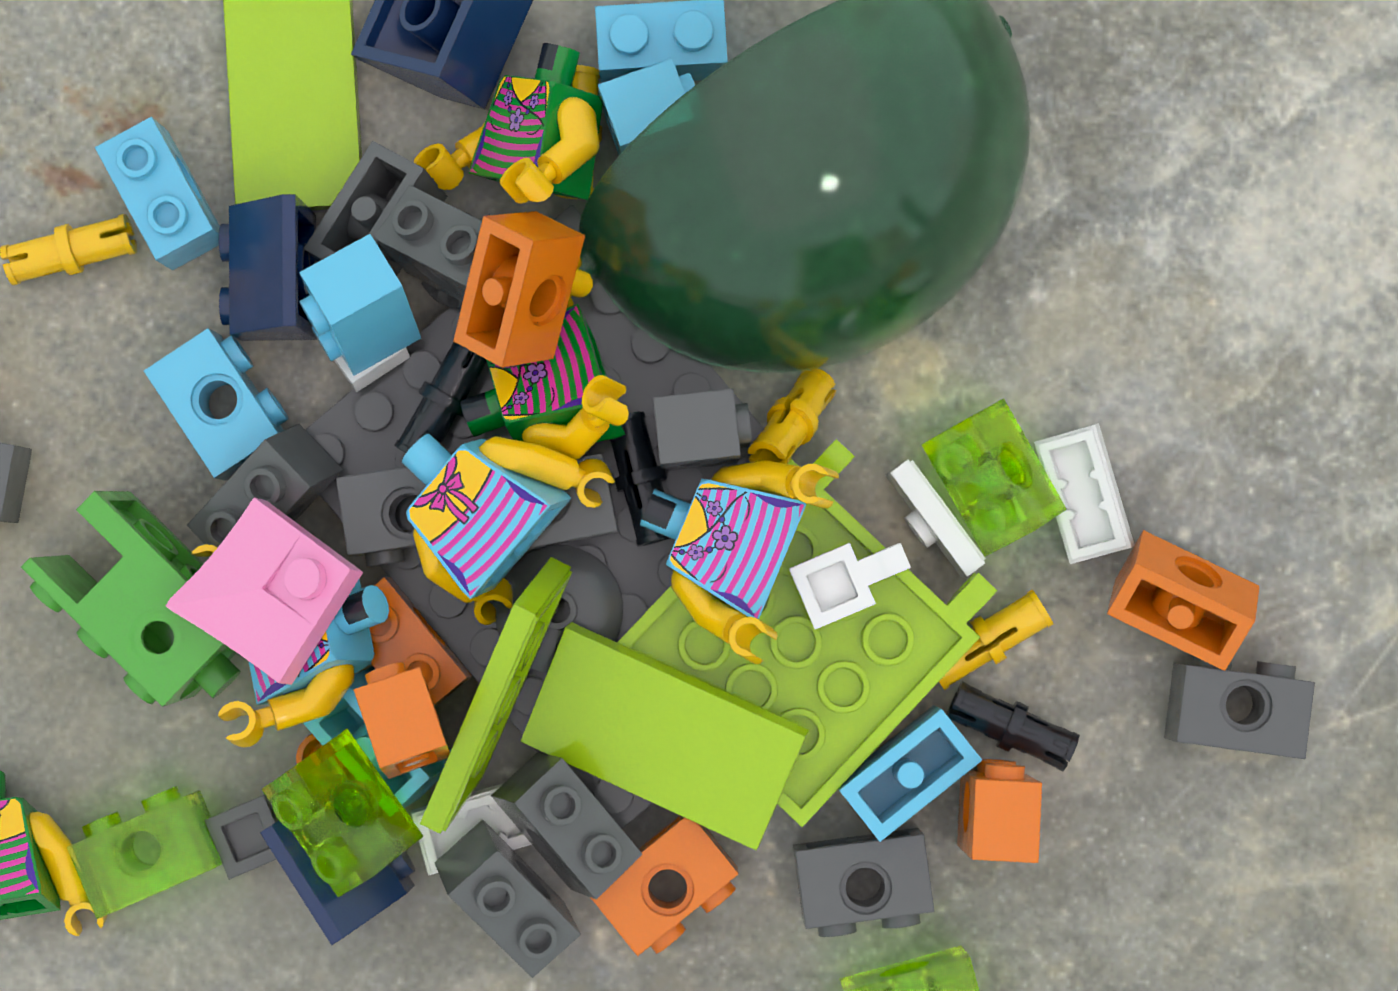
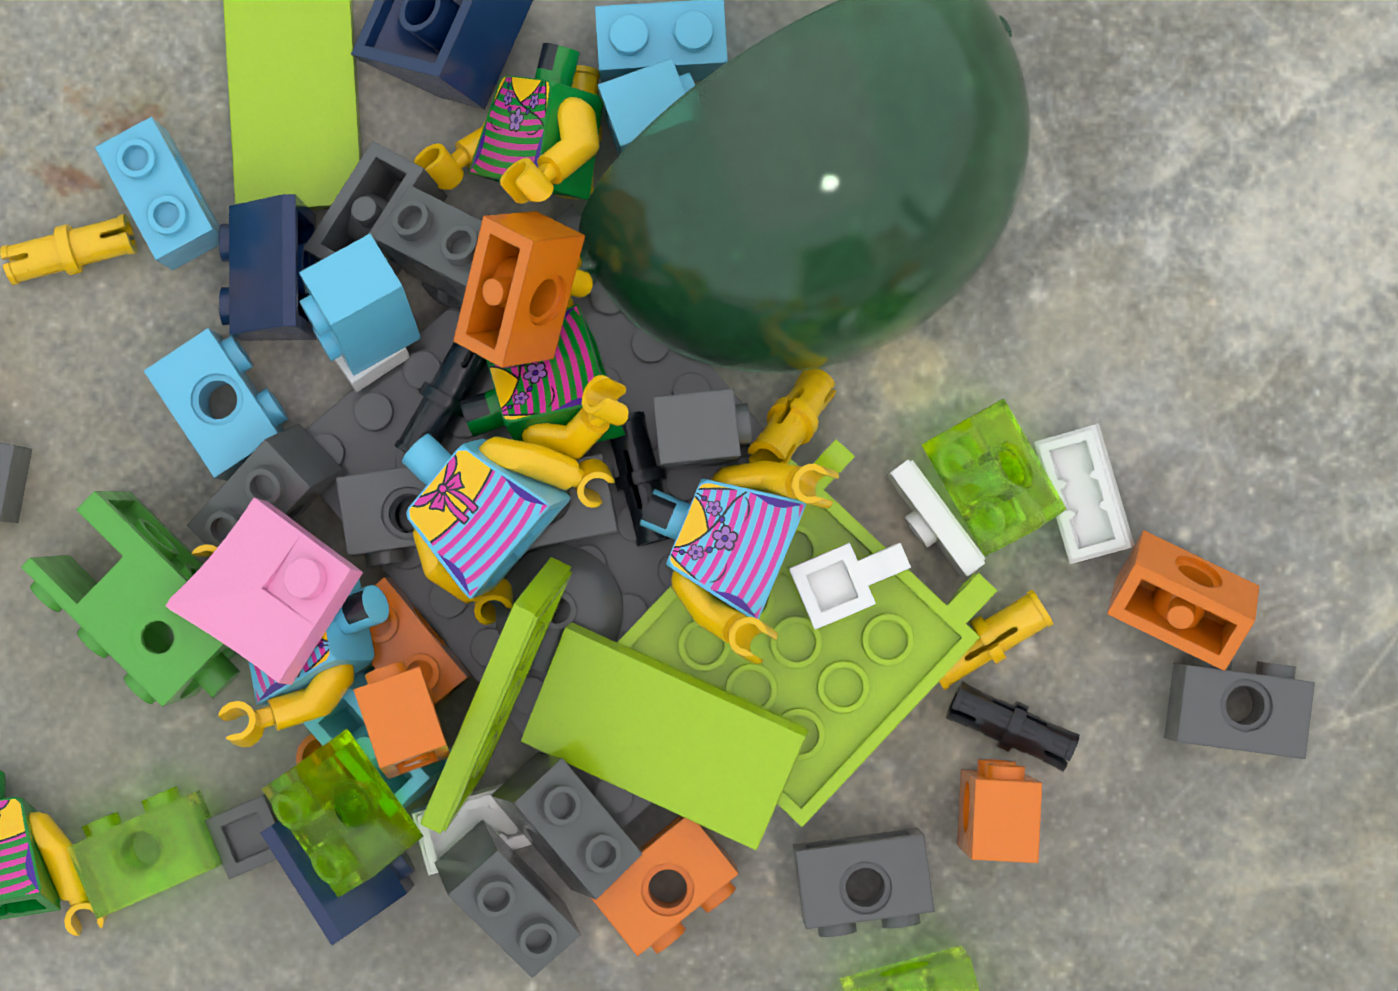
(909, 772): medium azure brick -> none

